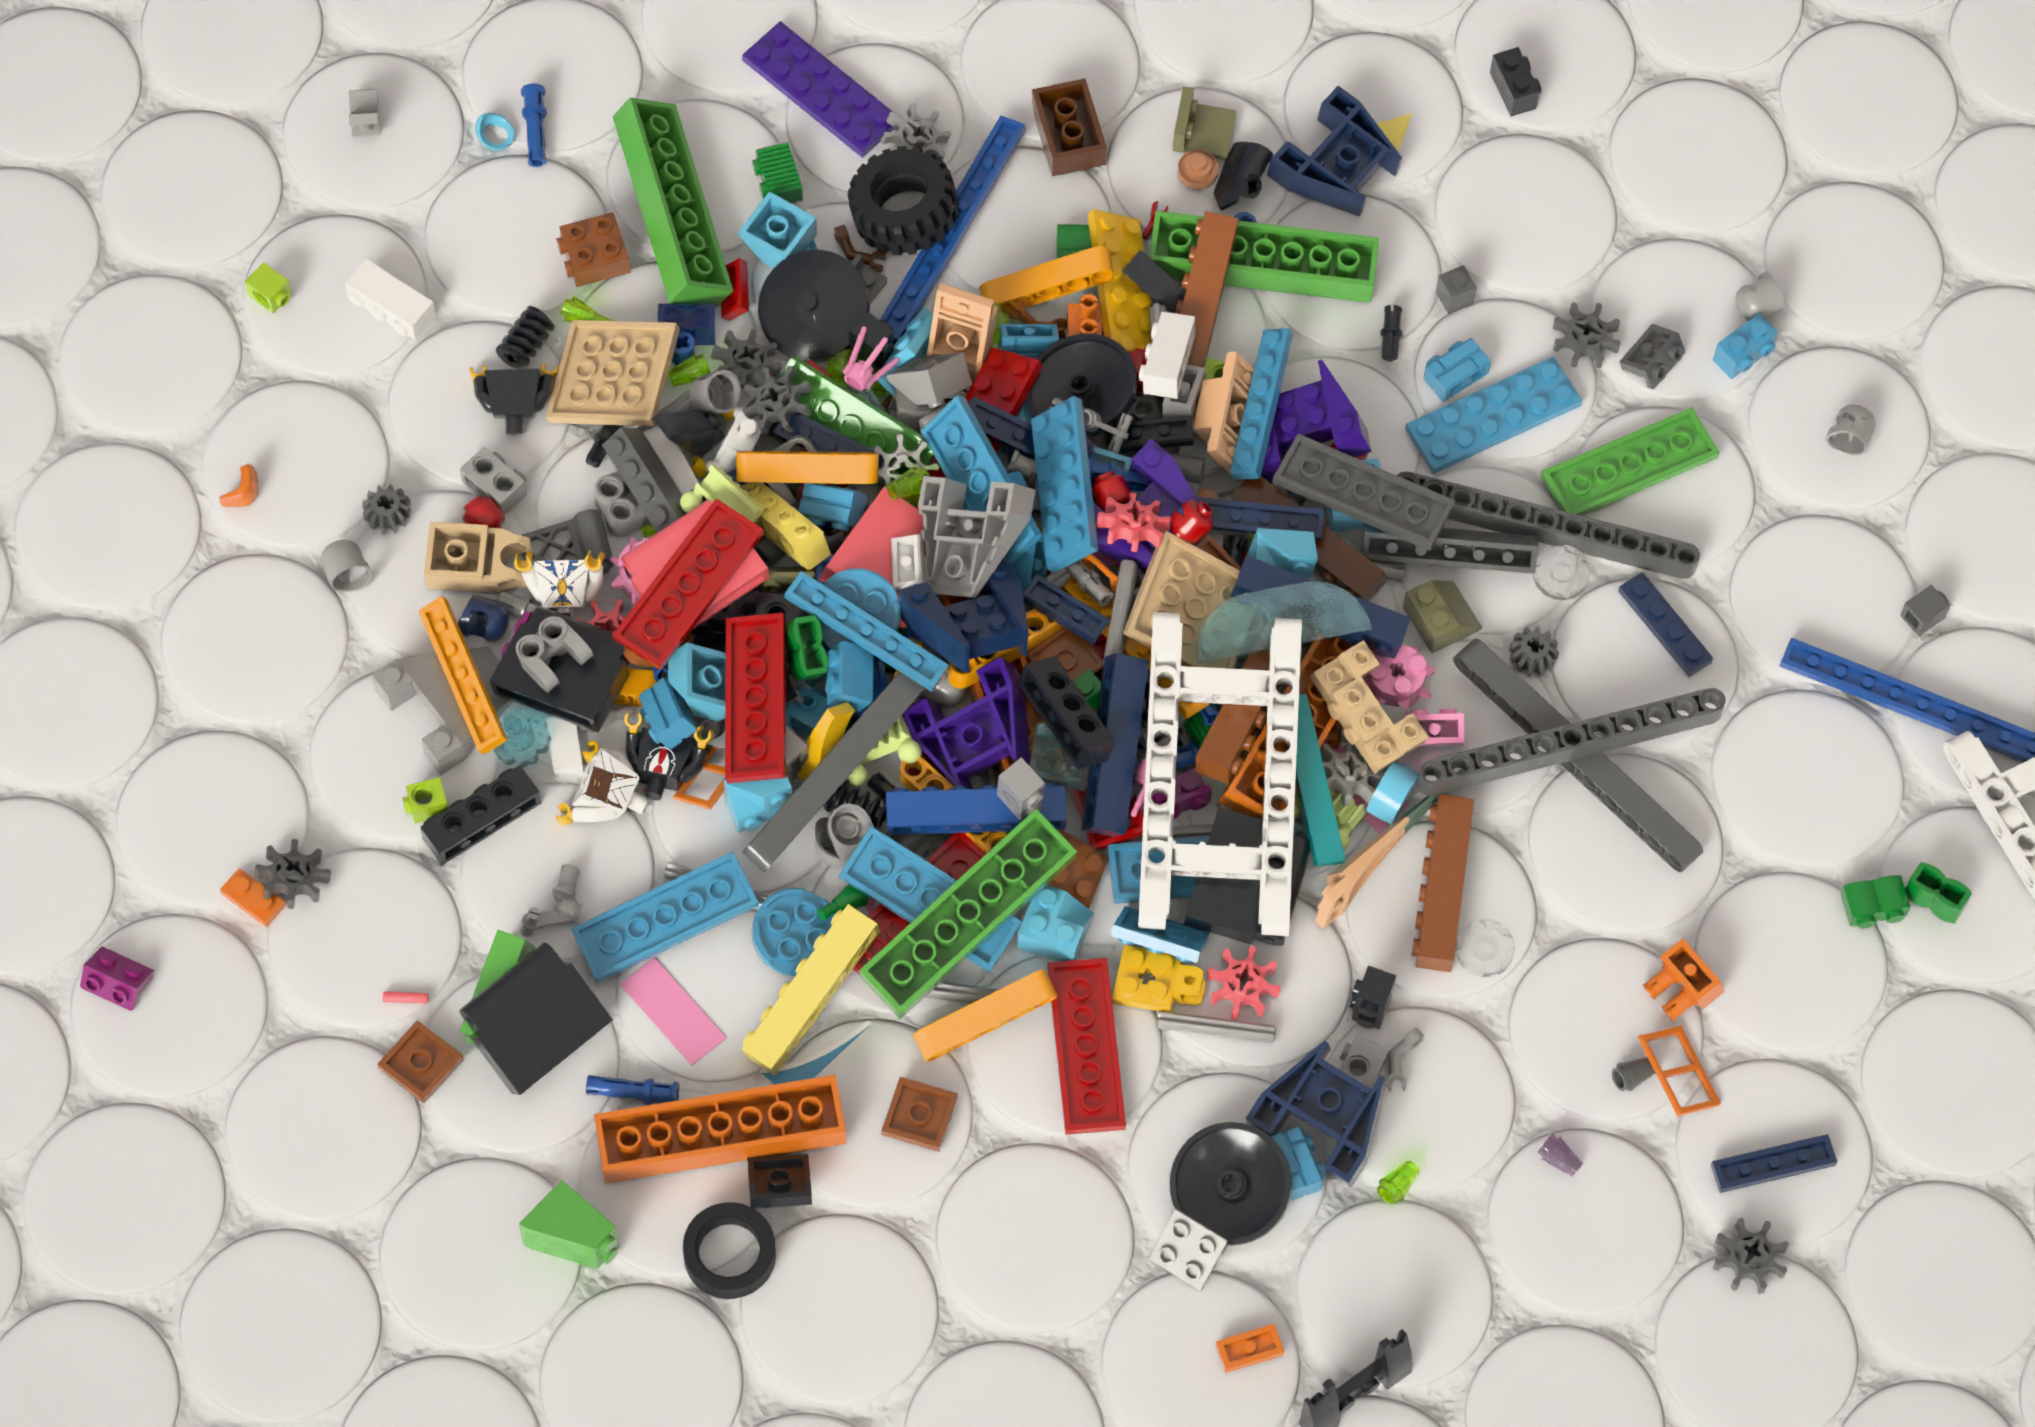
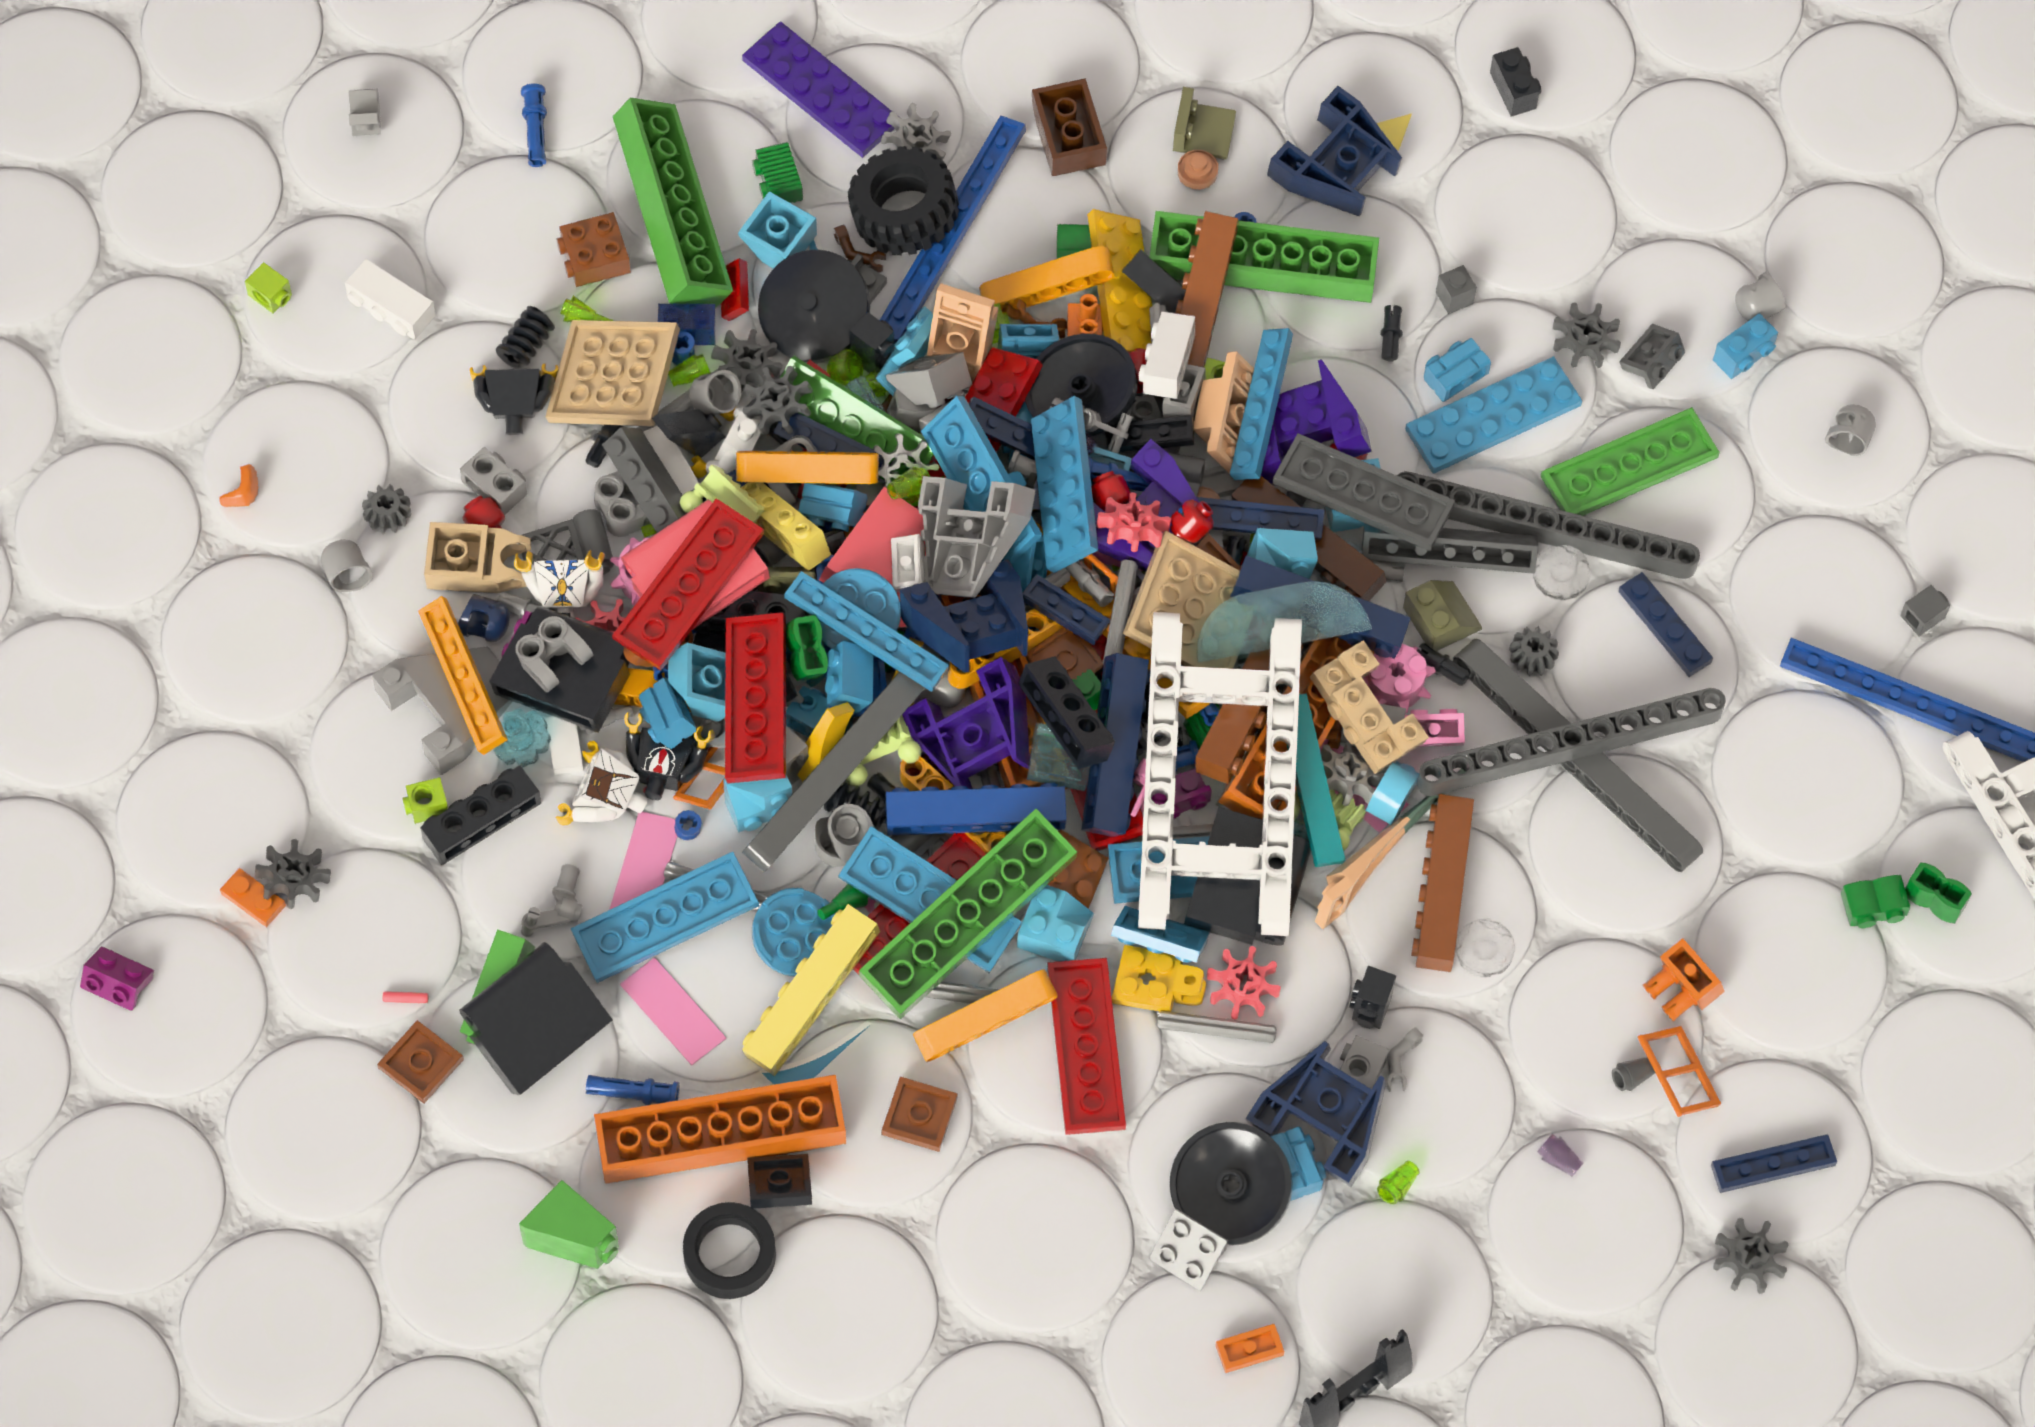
(495, 120): medium azure piece -> none
(645, 857): none -> bright pink sticker
(683, 817): none -> blue bush
(859, 374): bright pink plant -> none
(1021, 789): light grey brick -> none
(1149, 228): red hand -> none
(1241, 173): black panel -> none
(1444, 665): none -> black axle

